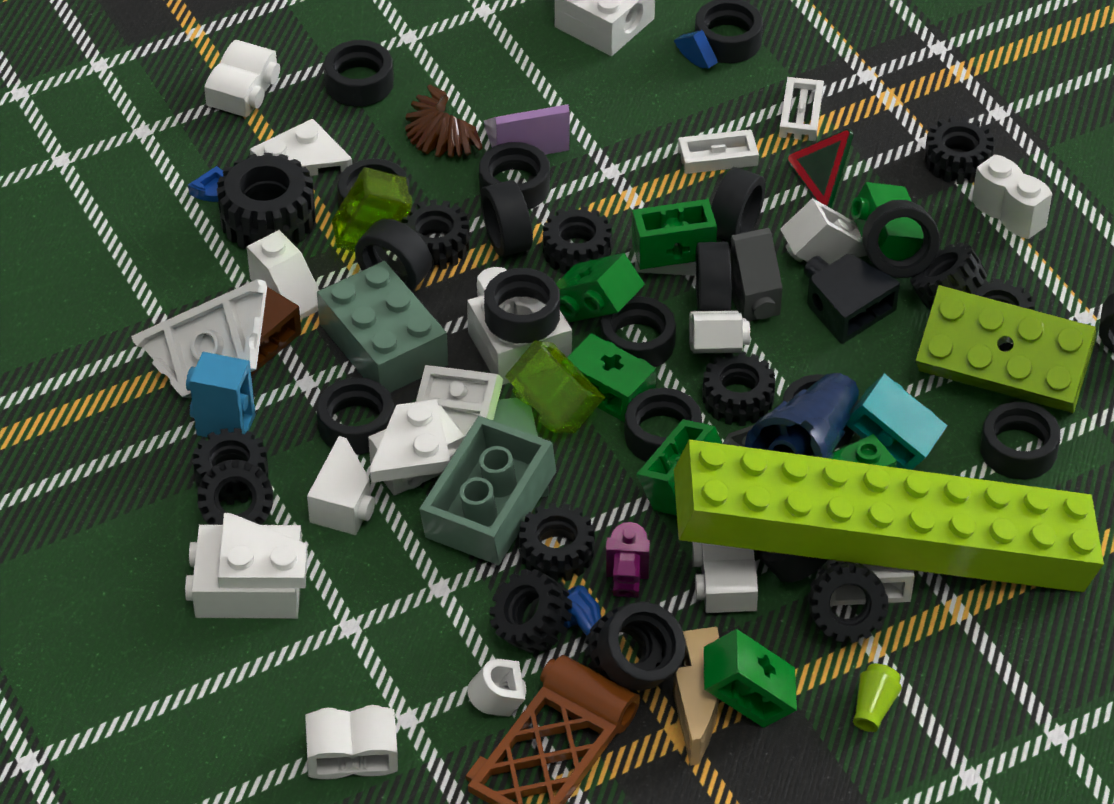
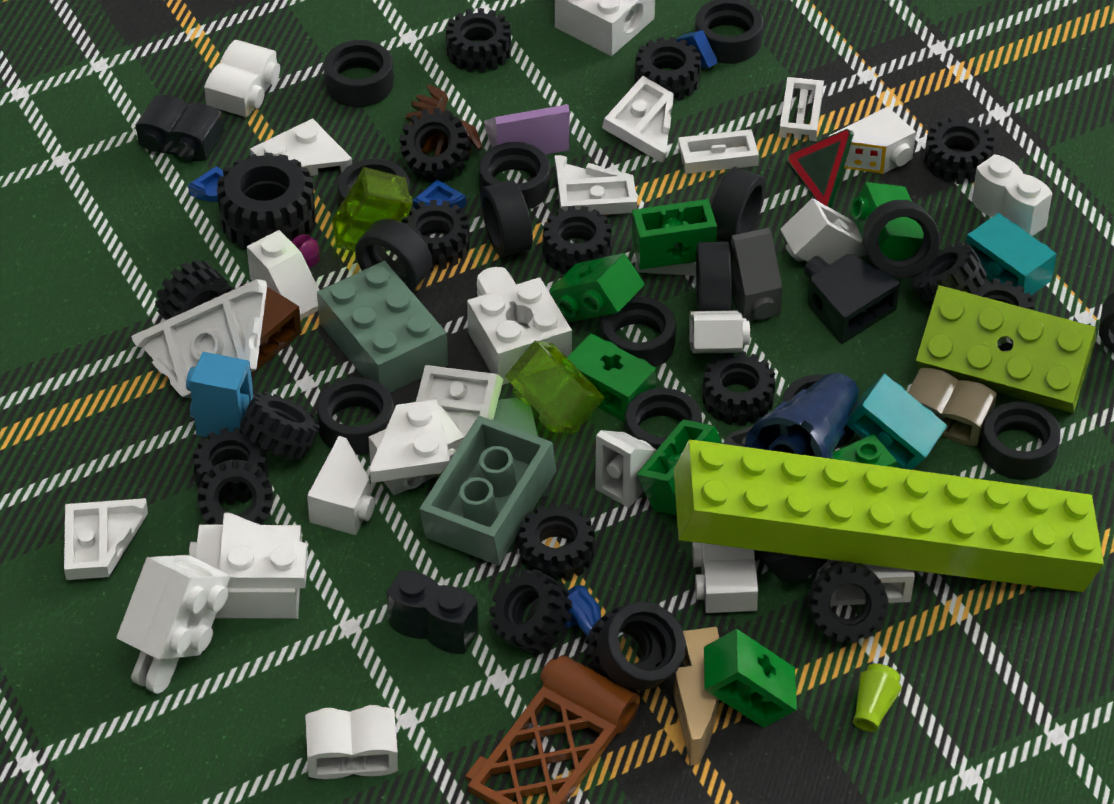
(99, 535): none -> white wing
(171, 615): none -> white brick
(180, 128): none -> black brick
(190, 288): none -> black tyre
(279, 425): none -> black tyre
(308, 248): none -> magenta hinge
(425, 127): none -> black tyre
(432, 612): none -> black brick
(440, 192): none -> blue tile
(478, 54): none -> black tyre
(498, 688): white plate -> none
(522, 283): black tyre -> none
(594, 188): none -> white wing
(617, 463): none -> white slope
(627, 558): magenta hips -> none
(643, 118): none -> white wing
(670, 55): none -> black tyre
(880, 142): none -> white slope
(957, 403): none -> dark tan brick
(1012, 254): none -> teal brick

